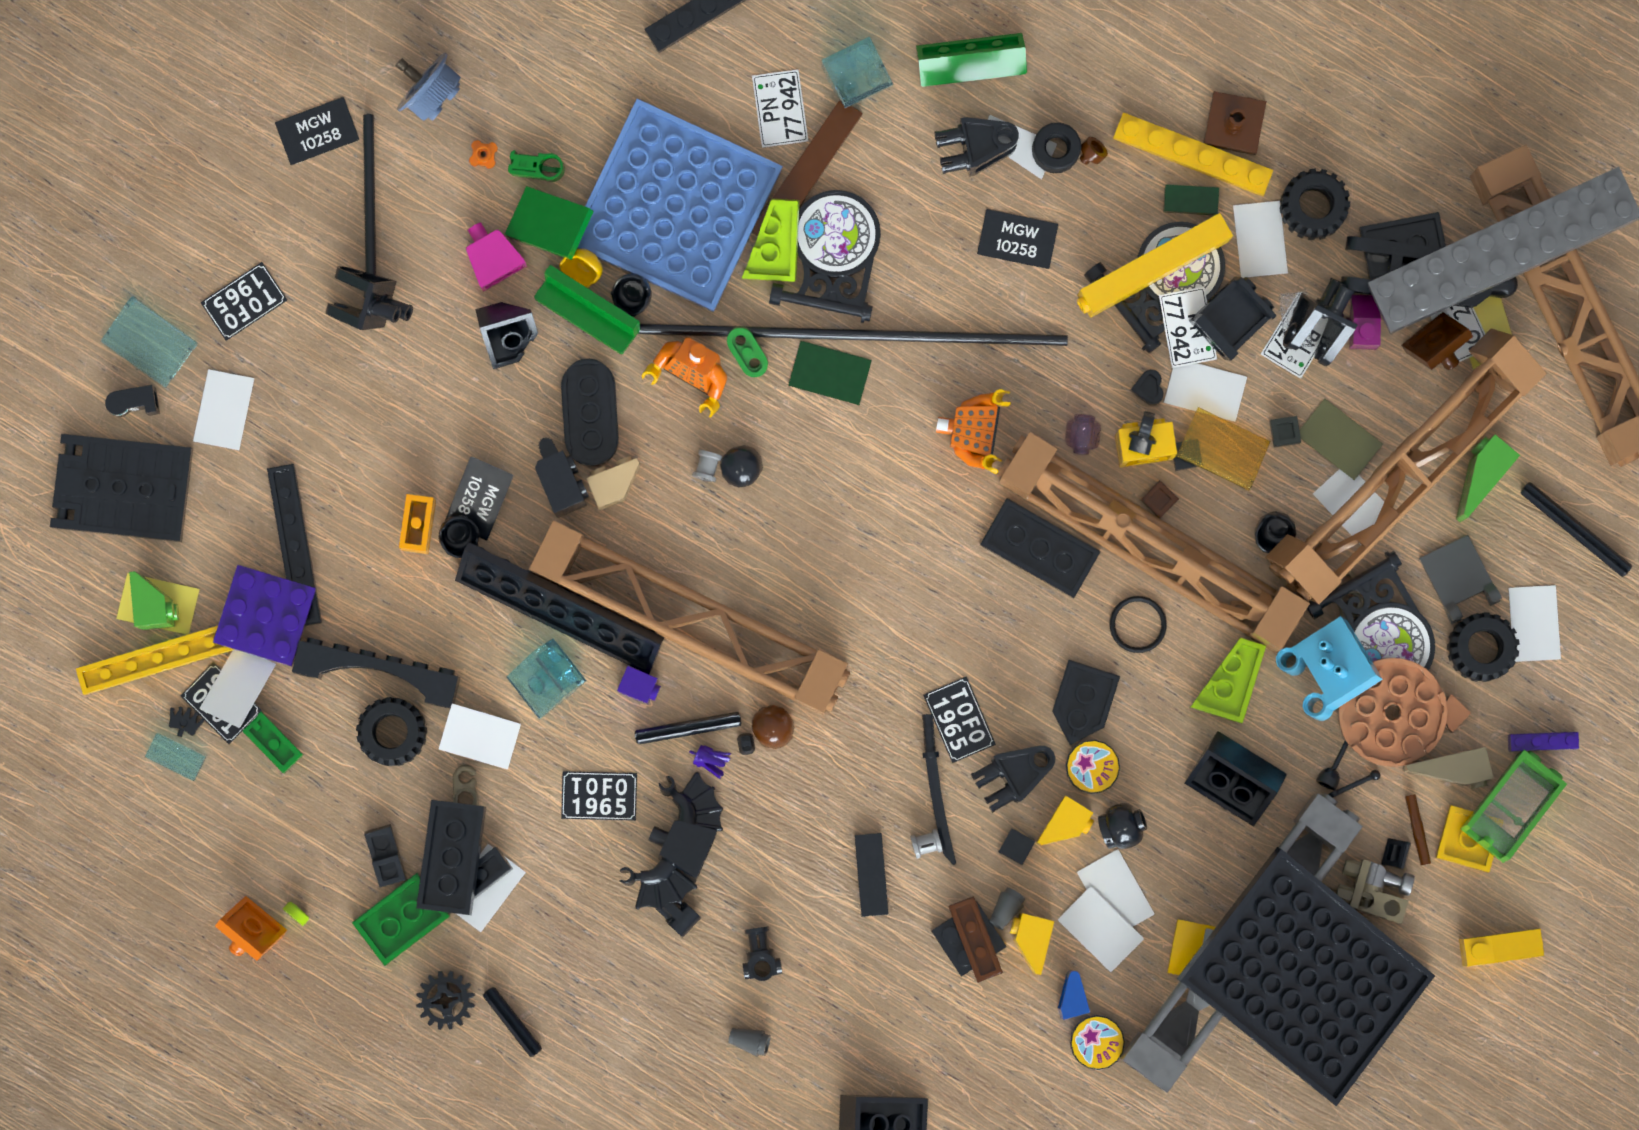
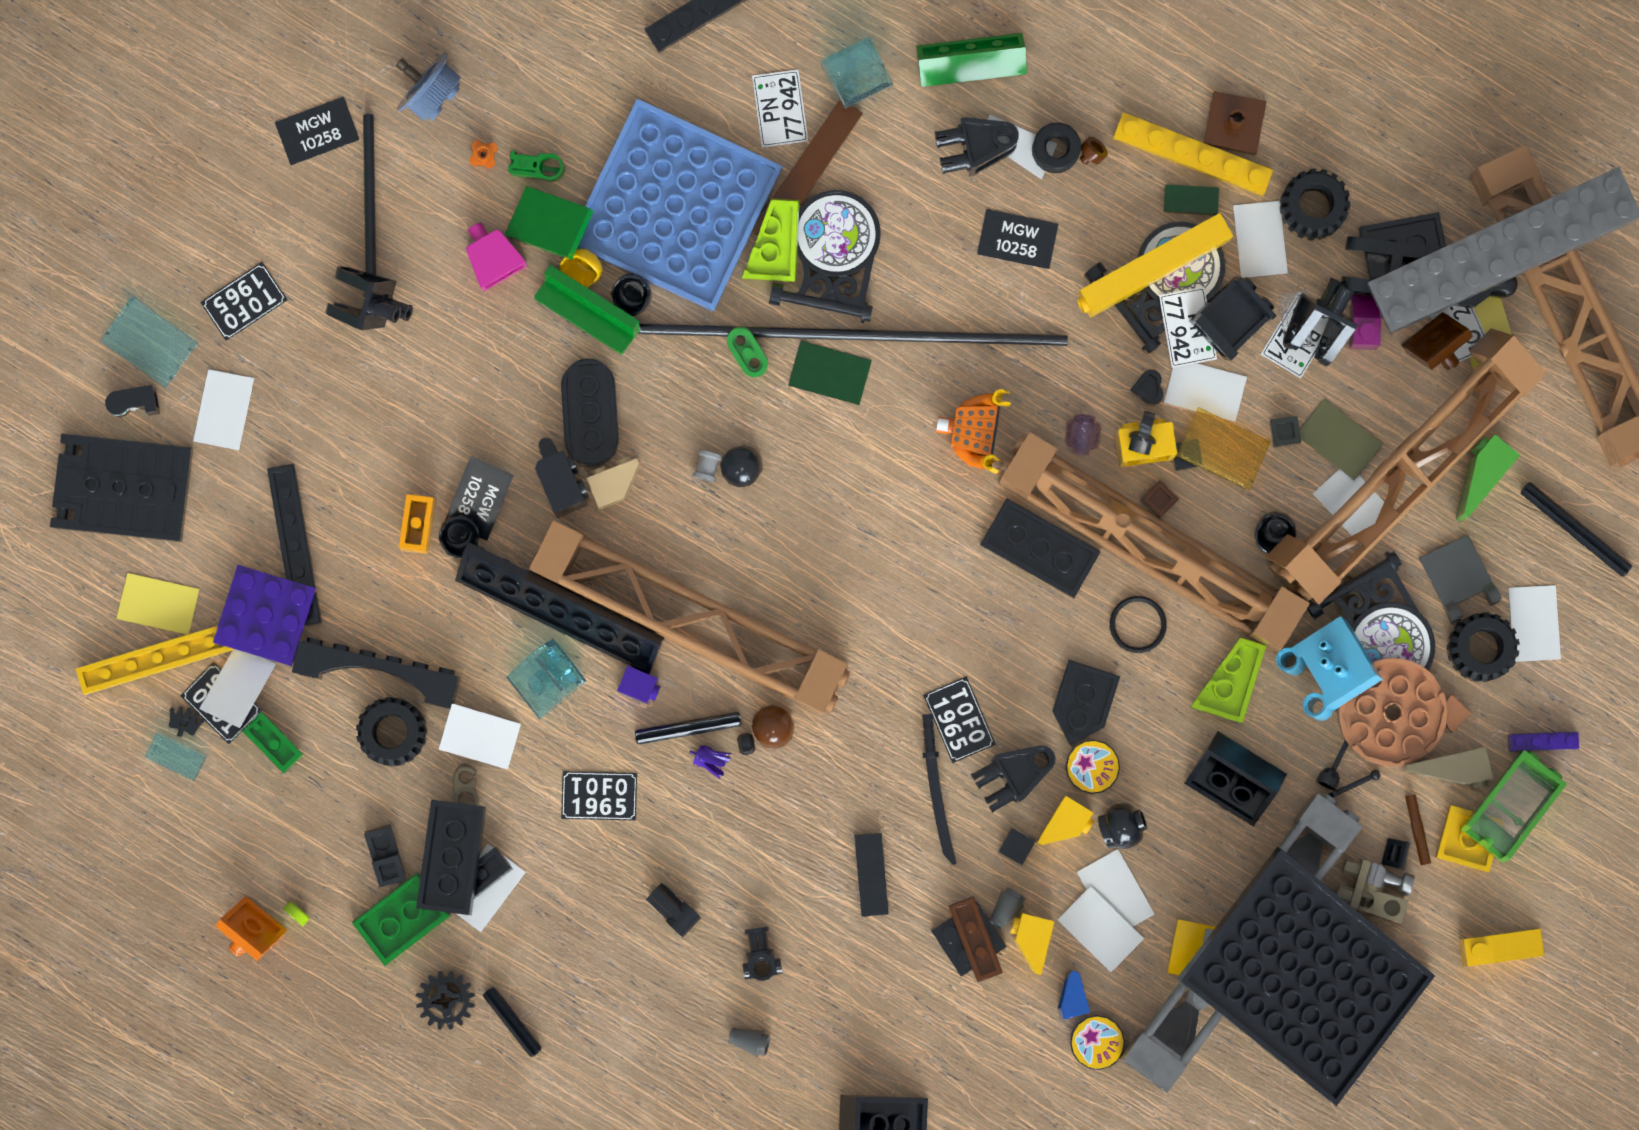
(150, 605): bright green slope -> none
(506, 332): black slope -> none
(682, 847): black torso -> none
(693, 365): orange torso -> none
(926, 843): light grey bush -> none

